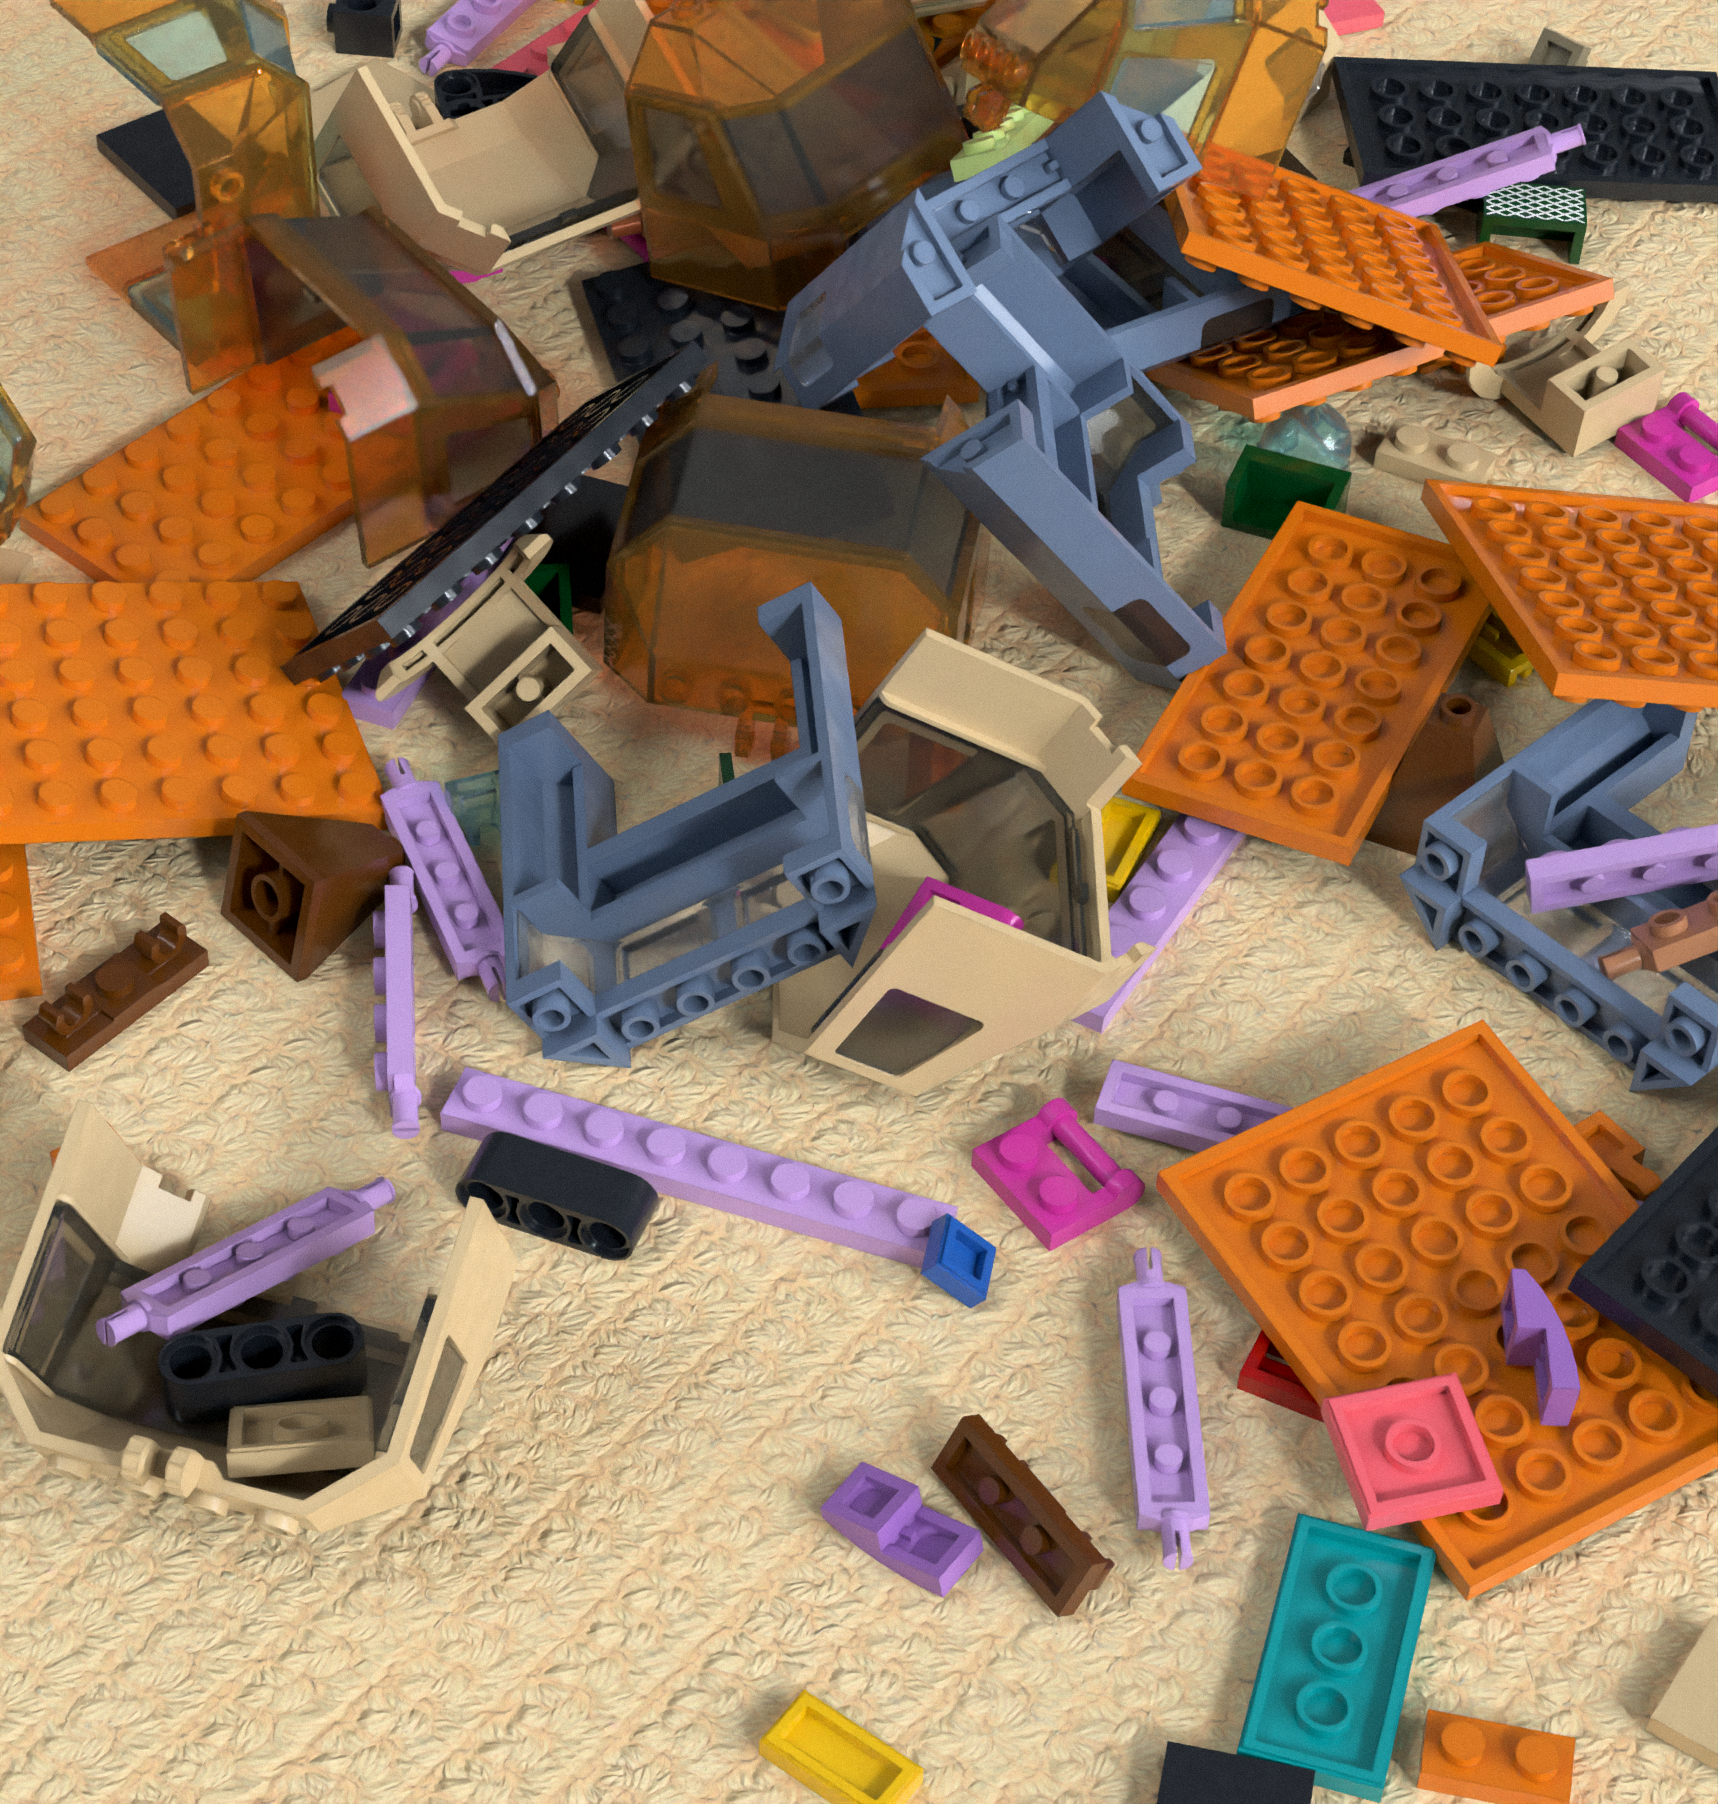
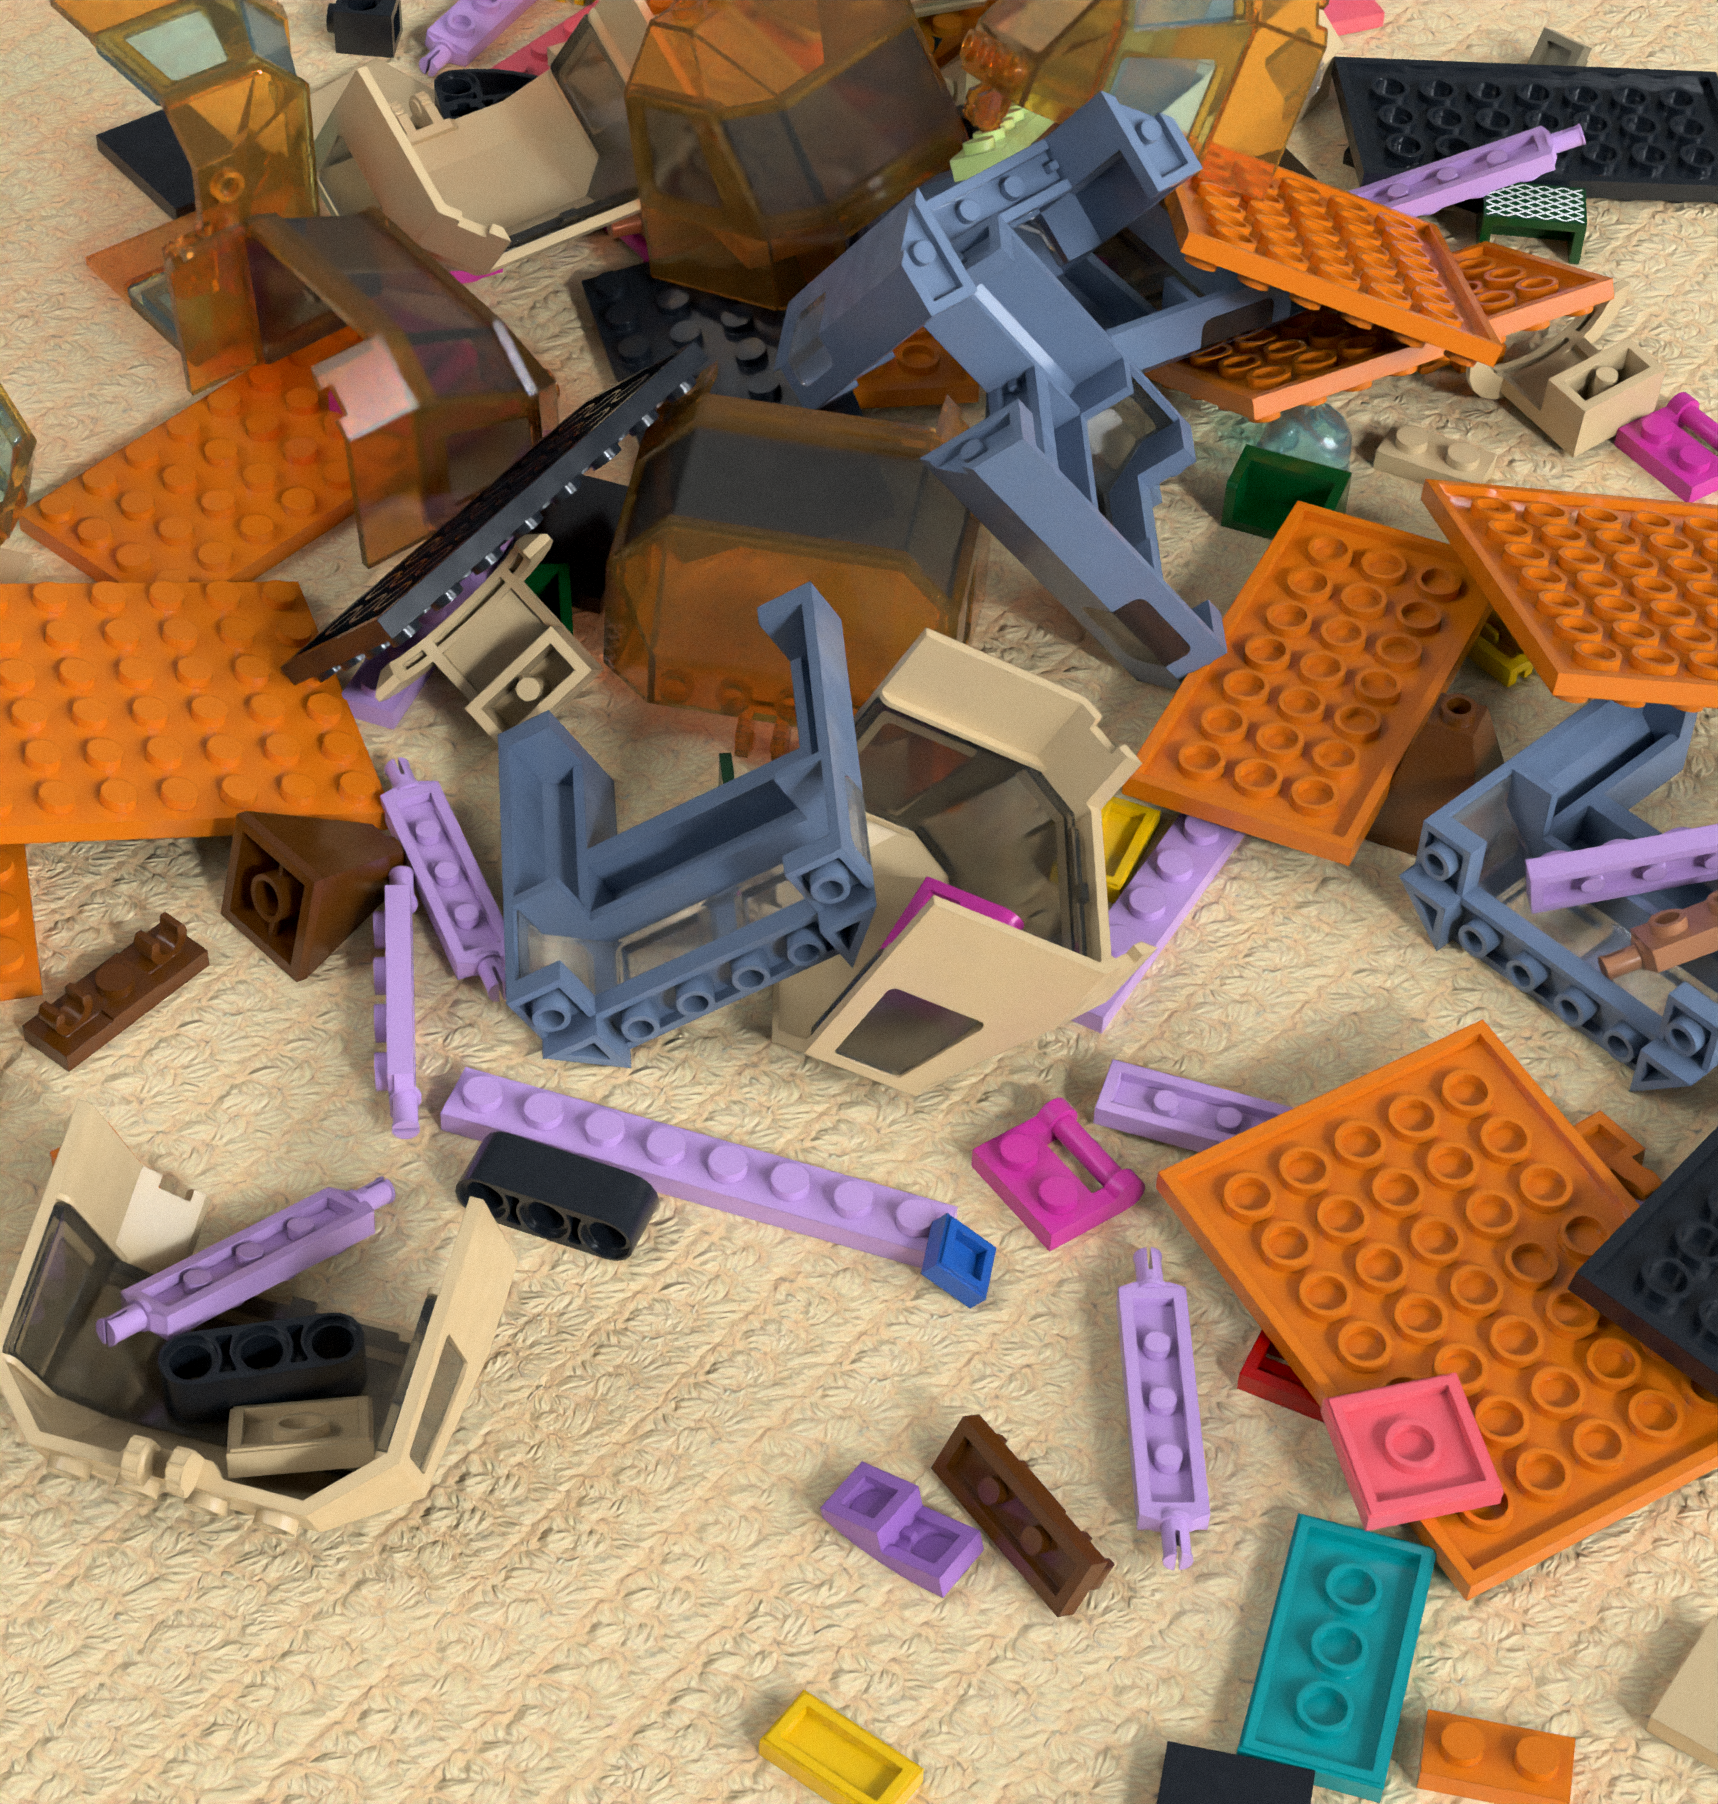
(475, 804): clear light blue tile -> none
(1538, 1339): medium lavender slope -> none

